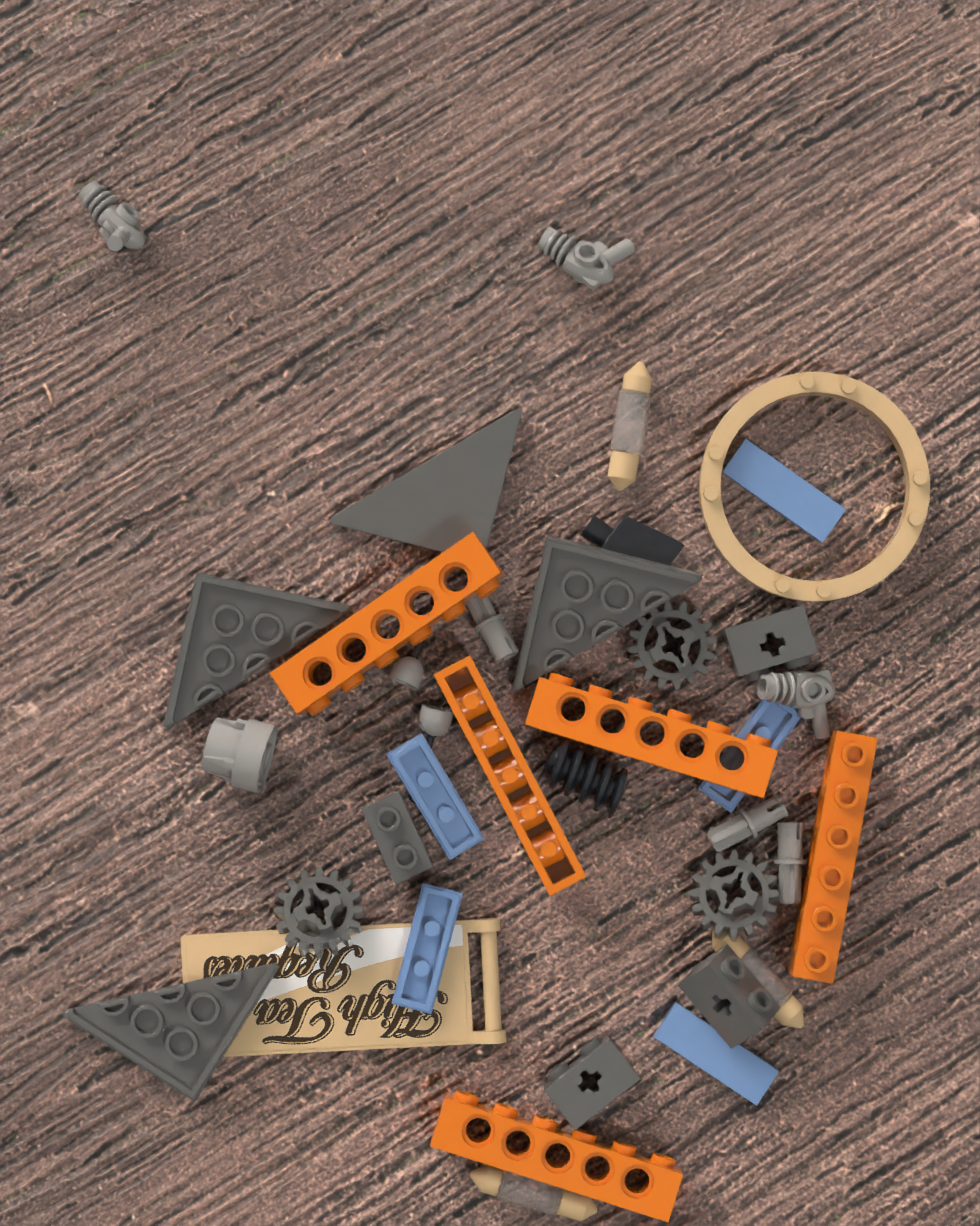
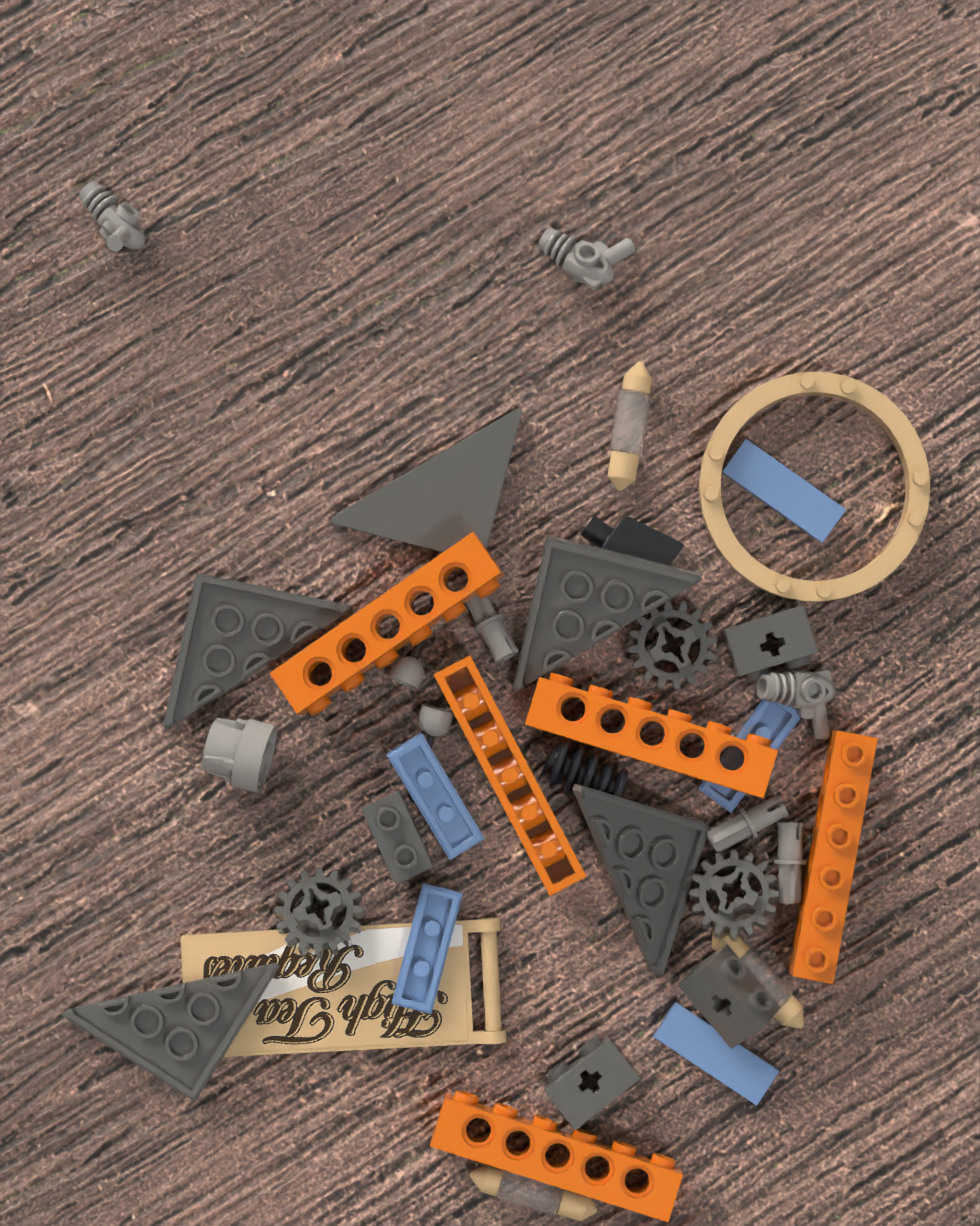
(649, 863): none -> dark grey tile

